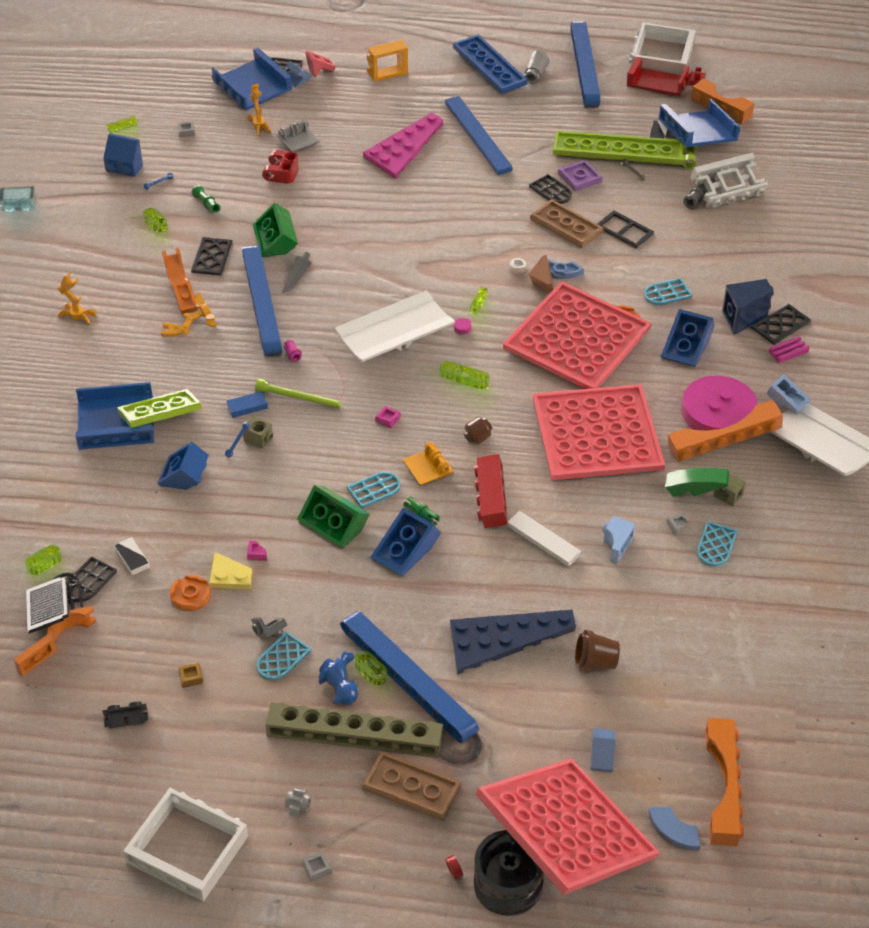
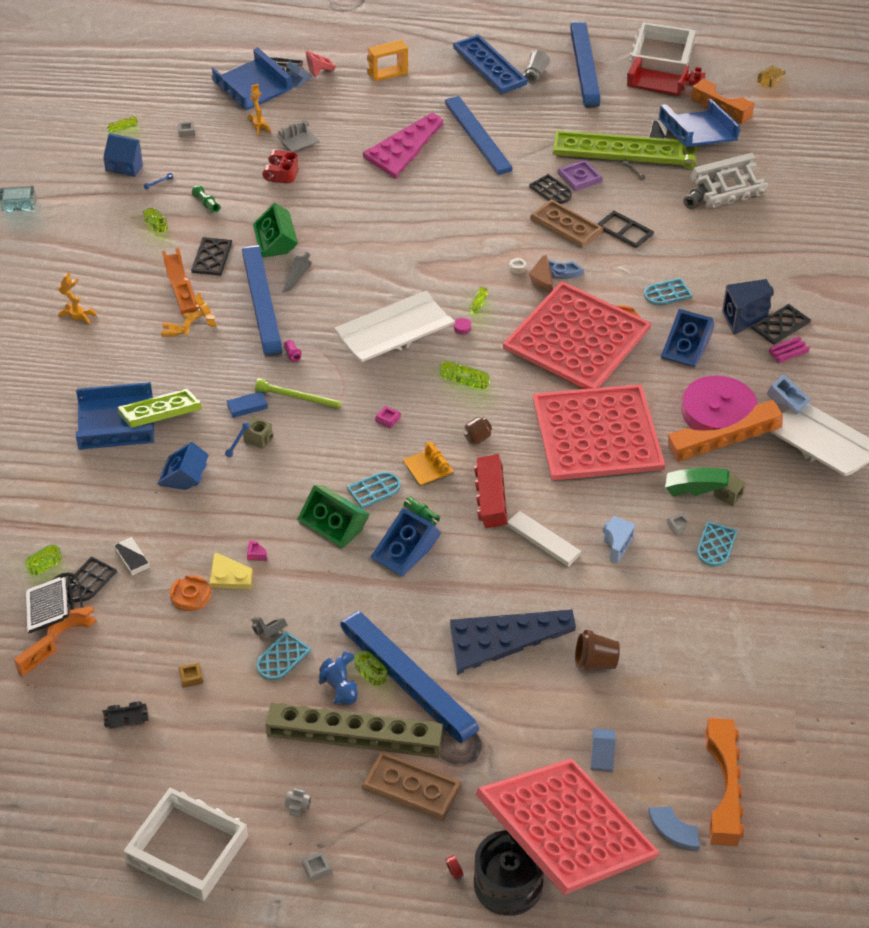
(770, 76): none -> clear yellow slope

